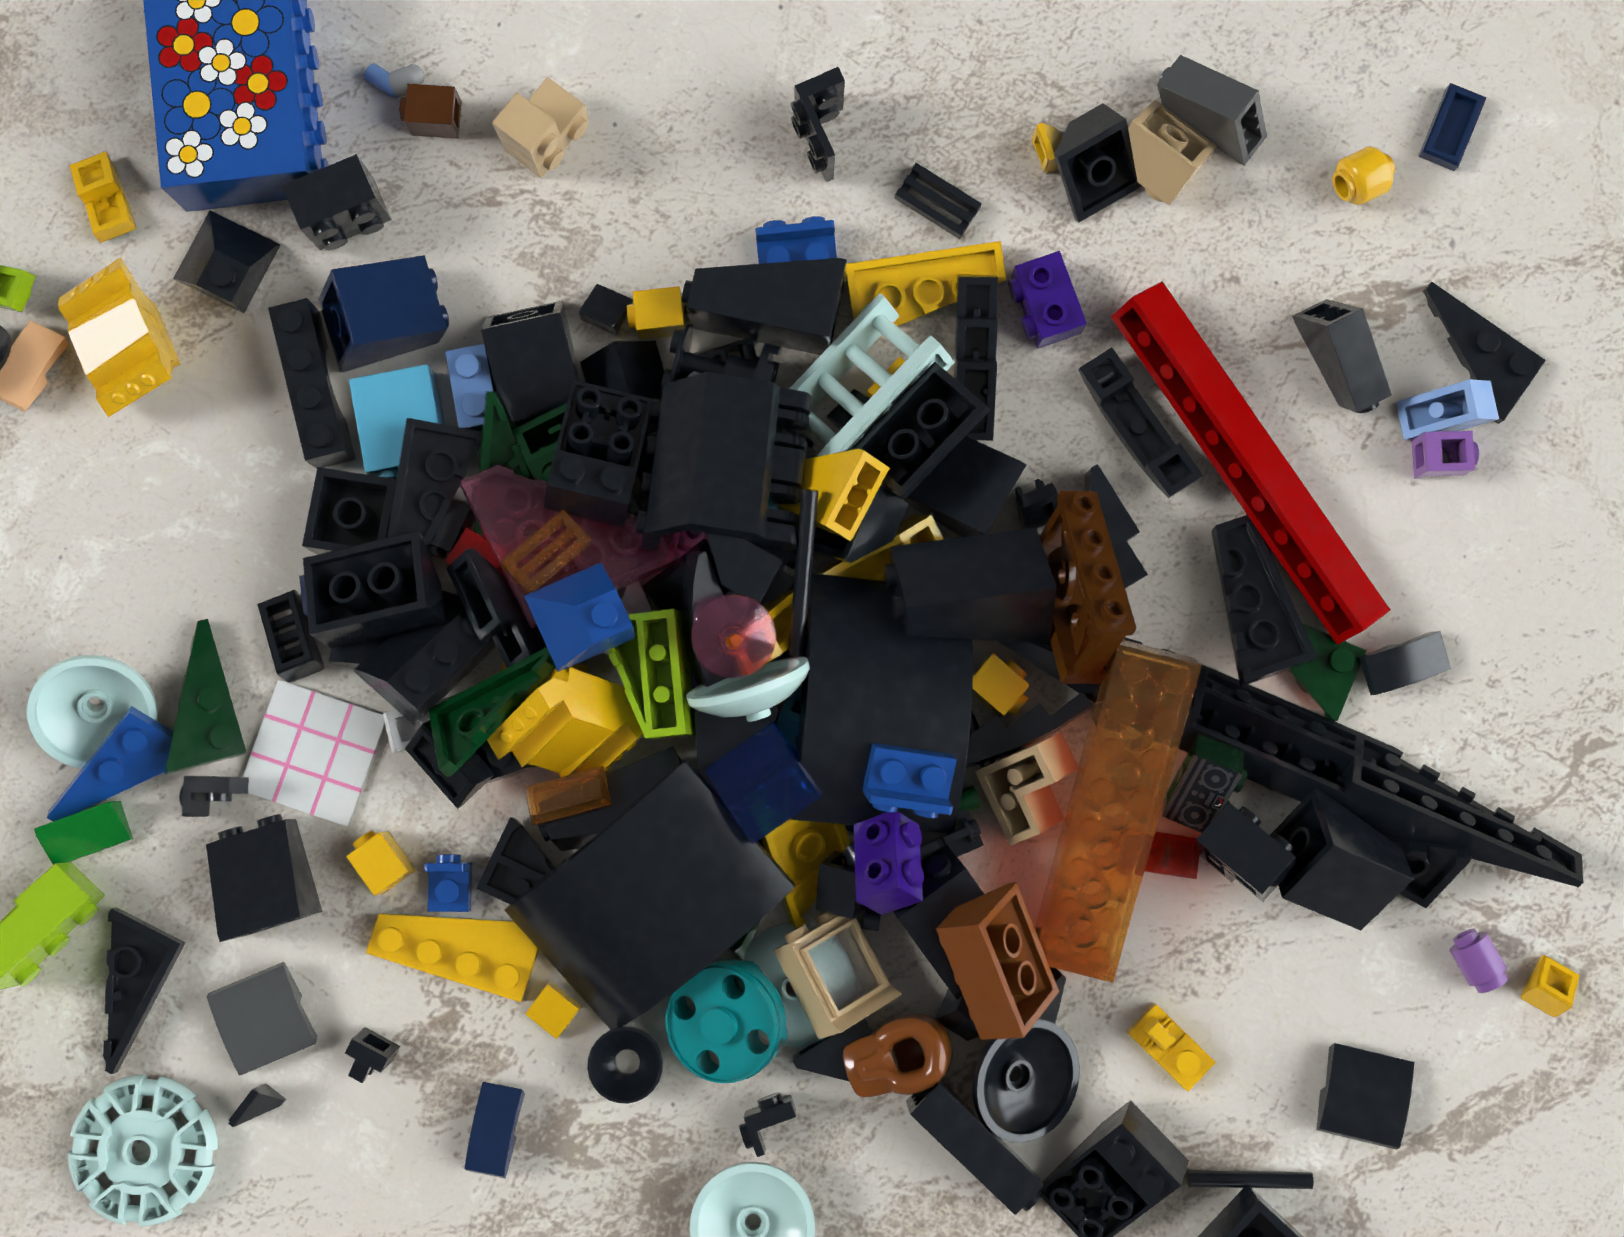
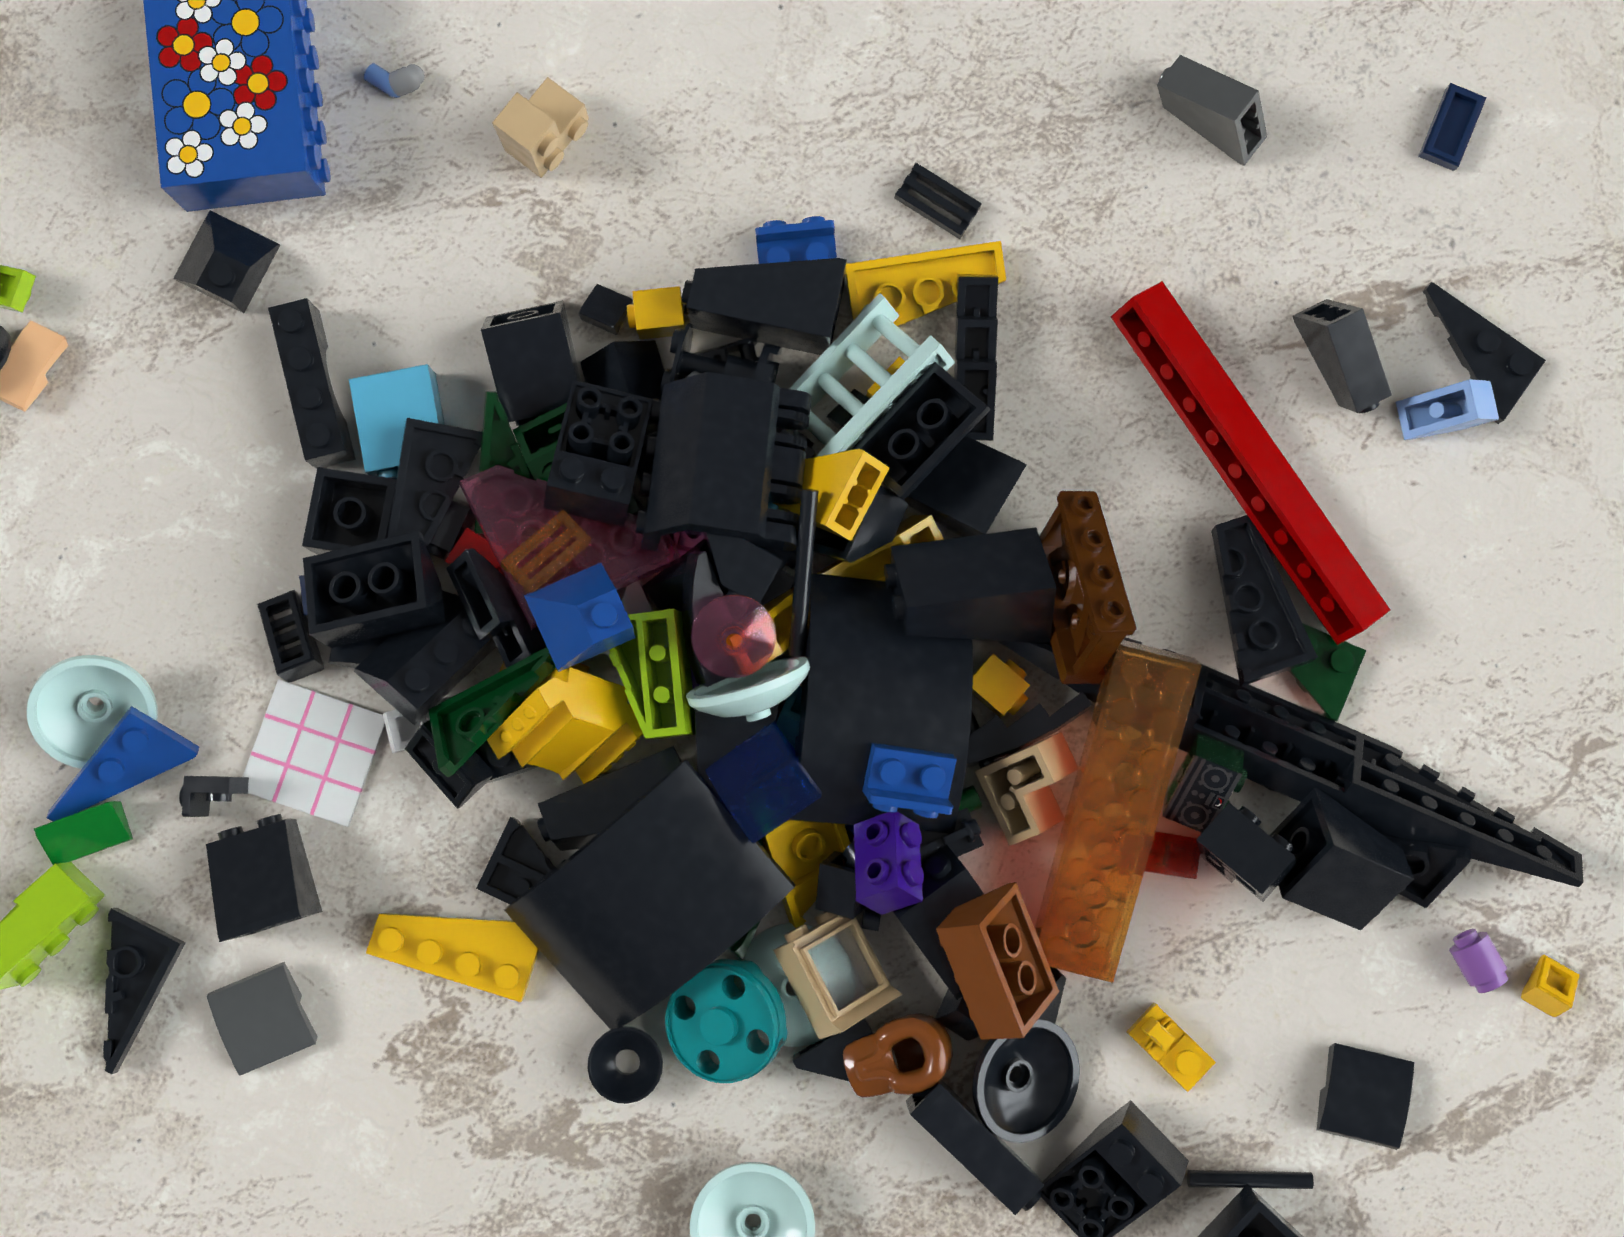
(103, 197): yellow slope -> none
(118, 337): yellow slope -> none
(167, 1145): light aqua plate -> none
(205, 719): dark green wing -> none
(256, 1103): black slope -> none
(337, 203): black brick -> none
(370, 1053): black tile -> none
(380, 861): yellow brick -> none
(382, 310): dark blue slope -> none
(431, 110): reddish brown brick -> none
(449, 884): blue bracket -> none
(469, 380): medium blue brick -> none
(493, 1130): dark blue slope -> none
(553, 1010): yellow slope -> none
(567, 795): clear orange tile -> none
(771, 1111): black bracket -> none
(817, 103): black bracket -> none
(1037, 505): black tile -> none
(1045, 142): yellow slope -> none
(1047, 300): dark purple brick -> none
(1096, 161): black slope -> none
(1119, 525): black slope -> none
(1137, 425): black slope -> none
(1166, 152): tan slope -> none
(1363, 175): yellow head -> none
(1405, 663): black slope -> none
(1459, 447): medium lavender brick -> none

